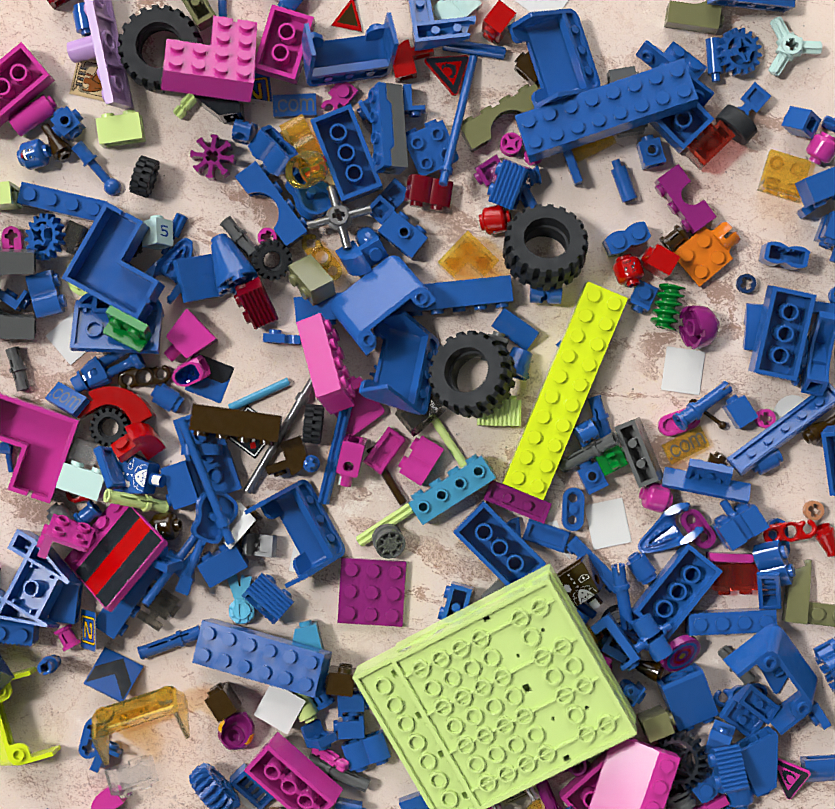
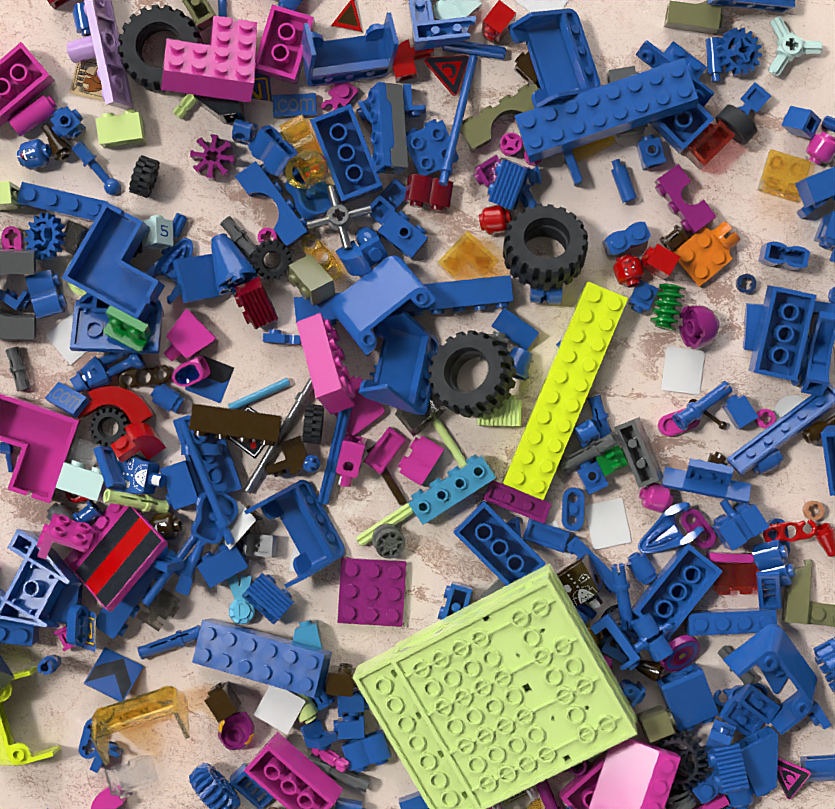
(77, 625): none -> blue beam
(685, 445): clear yellow tile -> none

